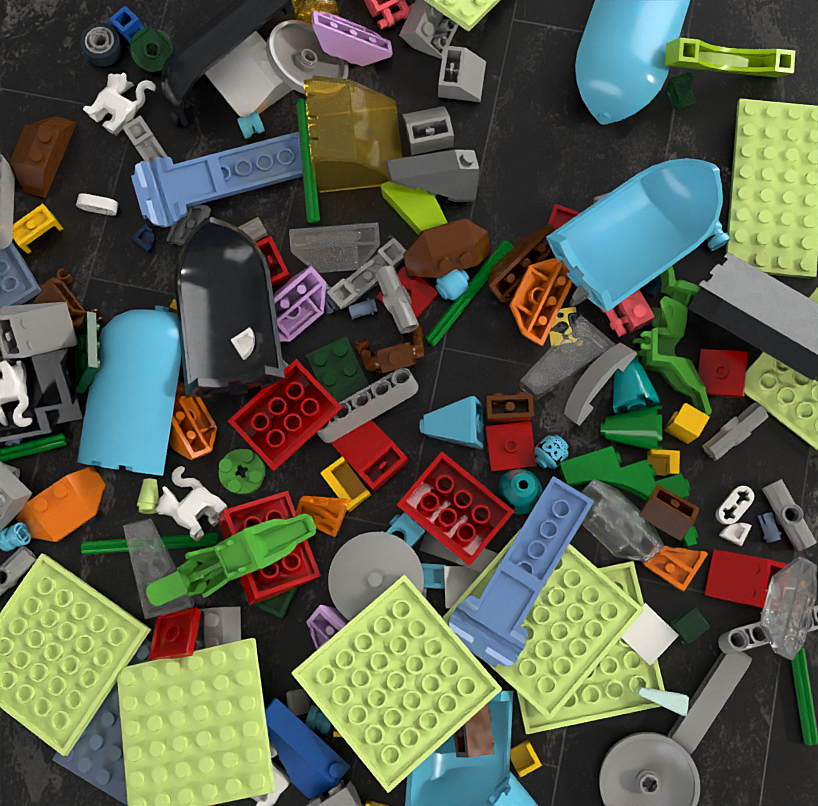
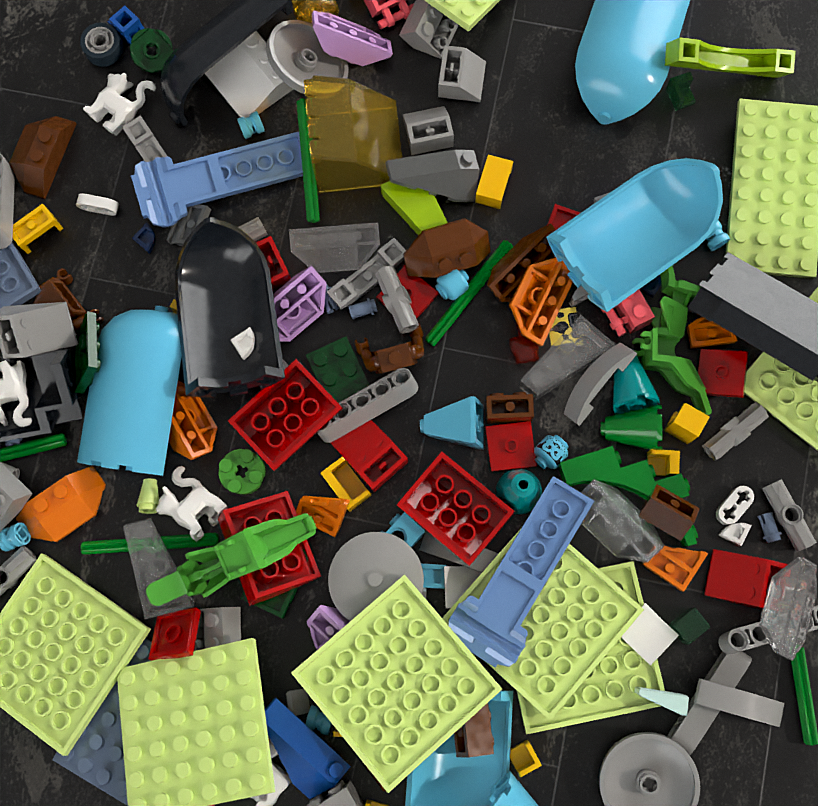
(493, 181): none -> yellow panel
(523, 348): none -> clear red piece
(705, 333): none -> orange wing
(739, 702): none -> light grey slope

